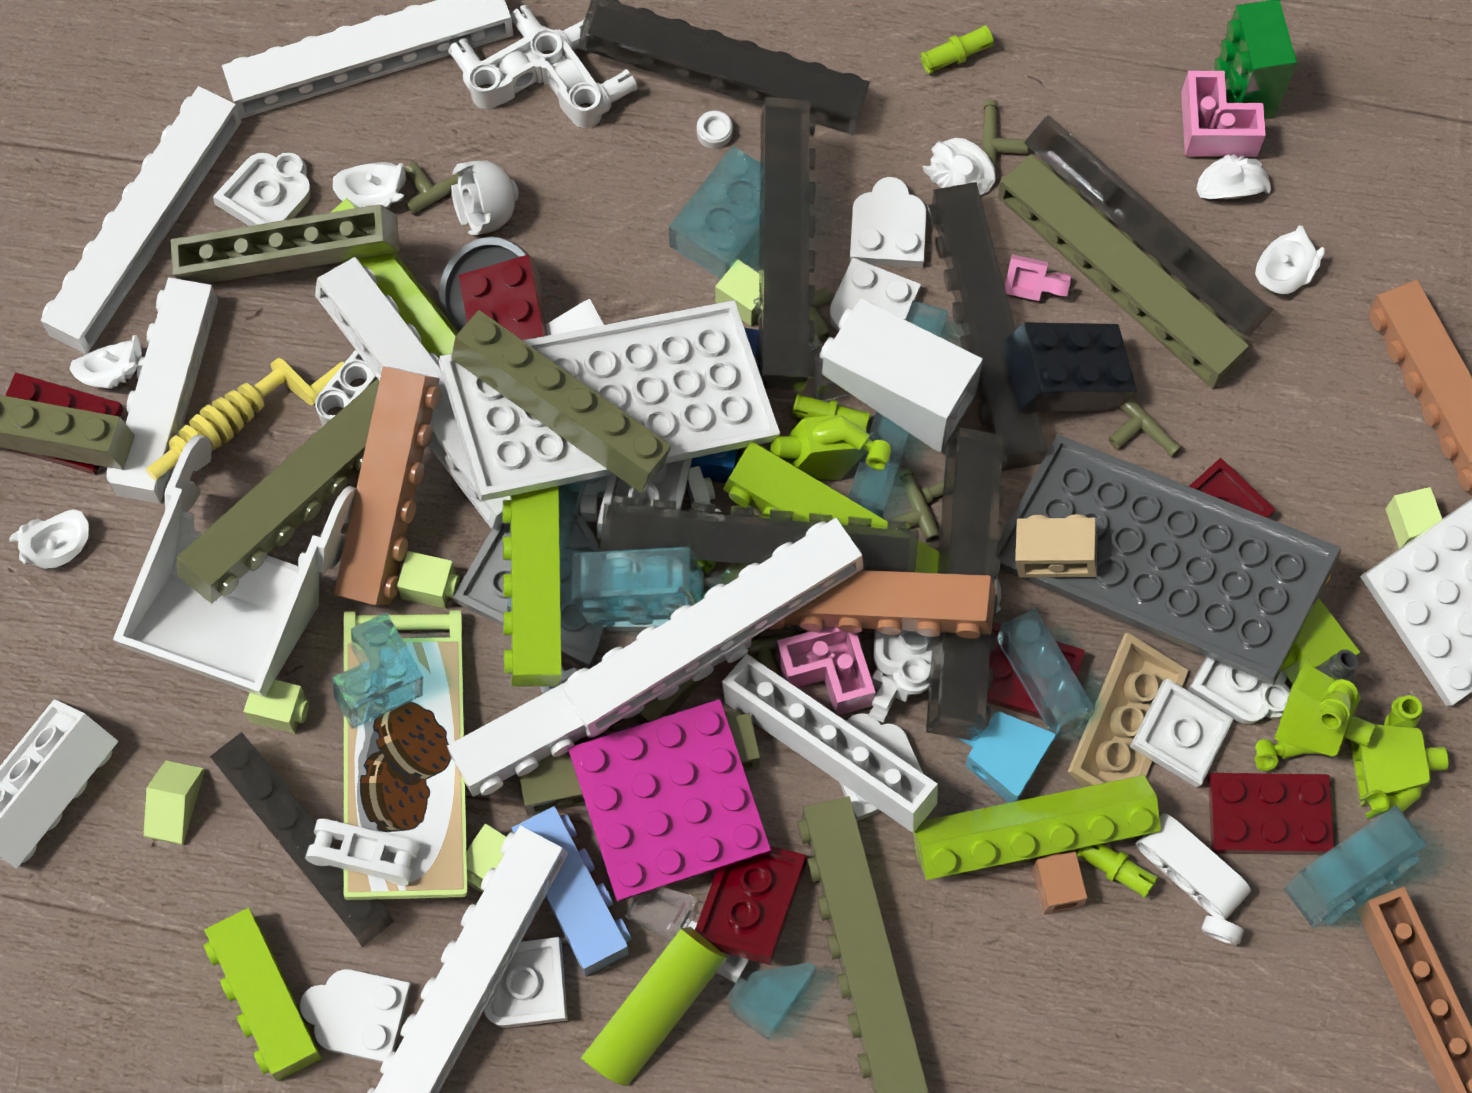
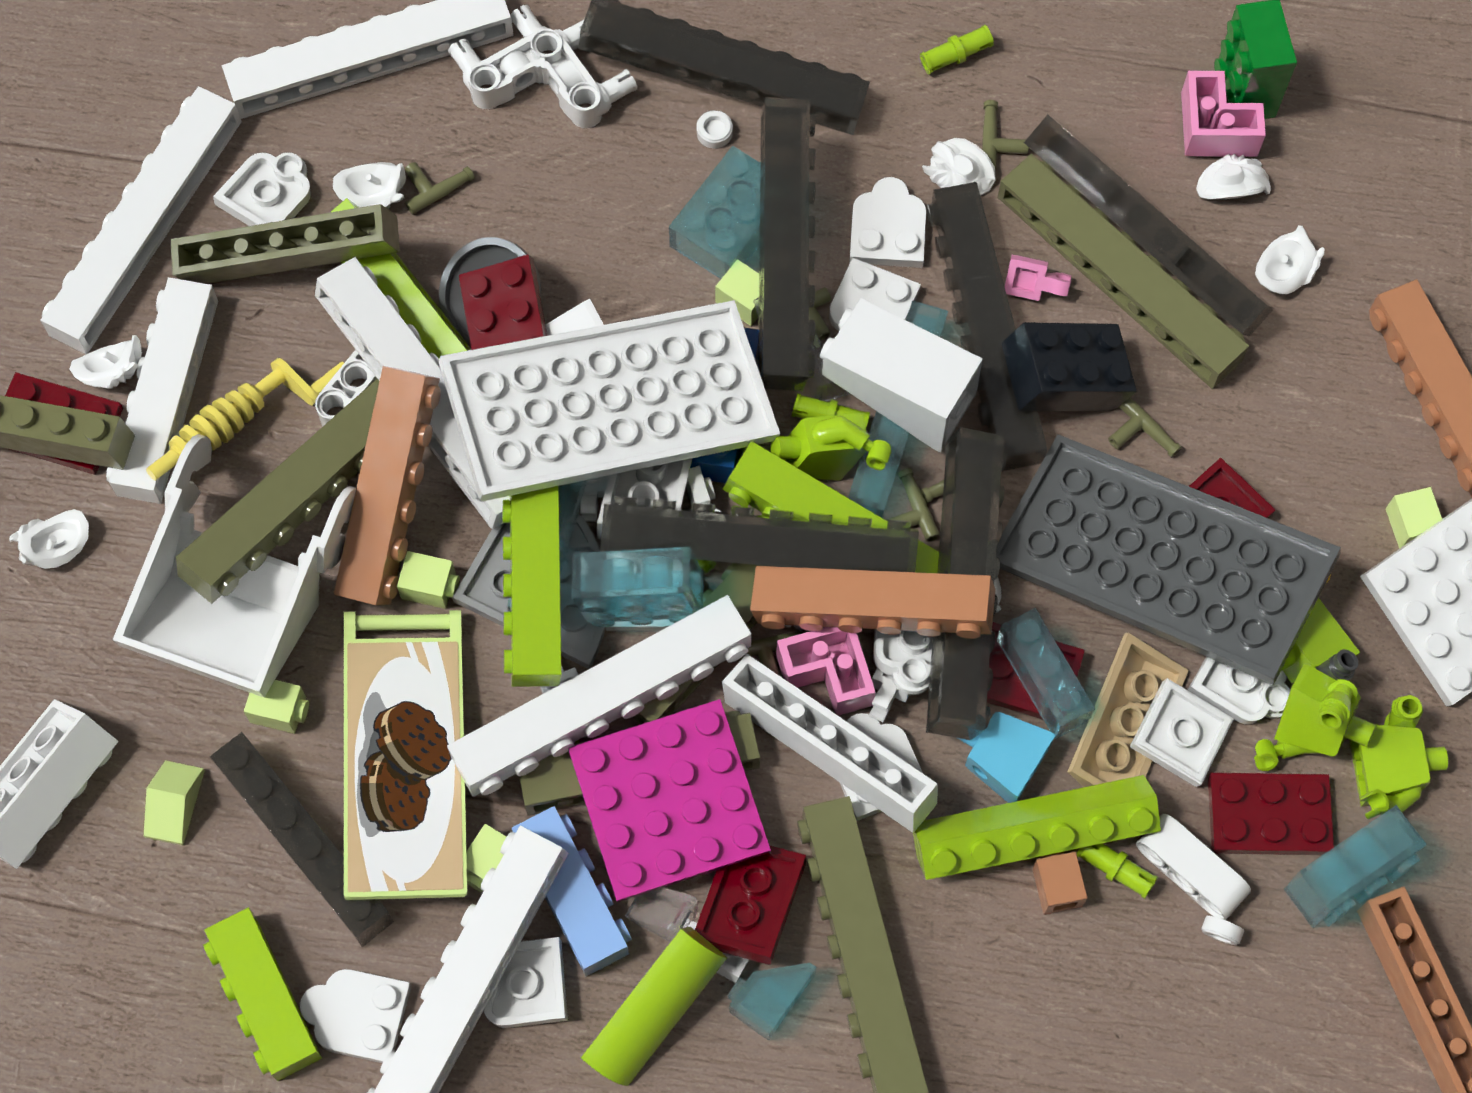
(362, 851): white plate -> none
(385, 673): clear light blue brick -> none
(483, 196): white cylinder -> none
(560, 401): olive brick -> none
(713, 626): white brick -> none
(1056, 546): tan brick -> none

